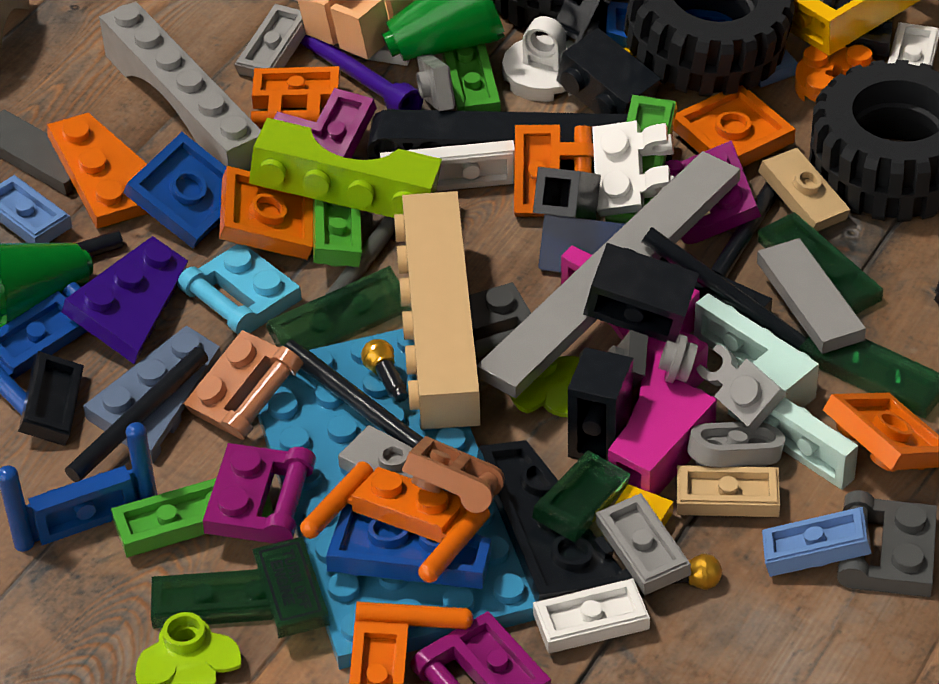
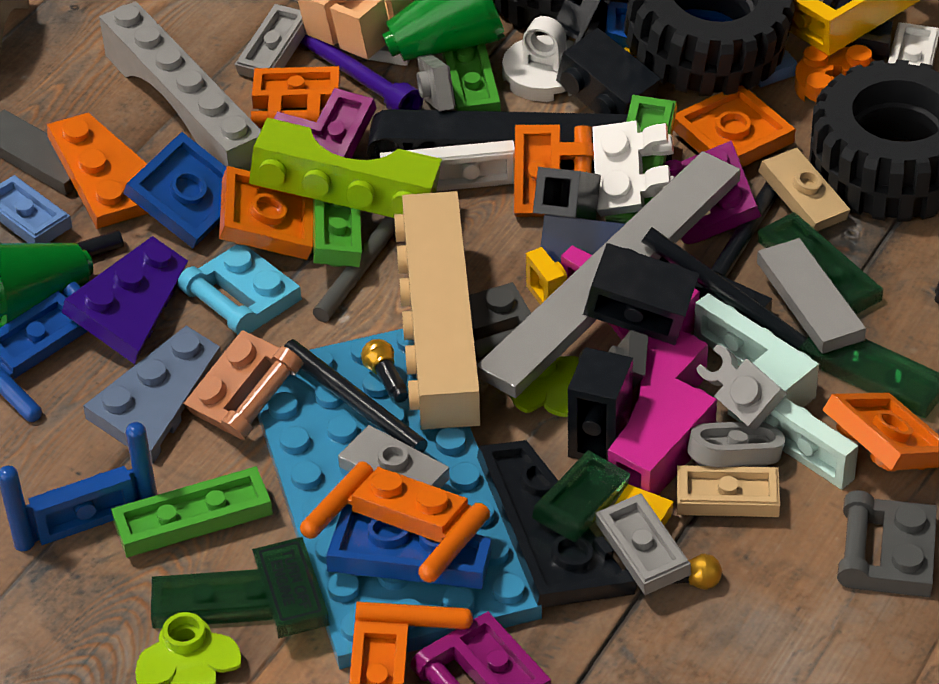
(51, 398): black tile -> none
(138, 412): black bar -> none
(243, 489): magenta plate -> none
(341, 312): clear green tile -> none
(444, 467): nougat plate -> none
(543, 274): none -> yellow plate
(591, 616): white plate -> none
(678, 359): light grey plate -> none
(816, 541): medium blue plate -> none

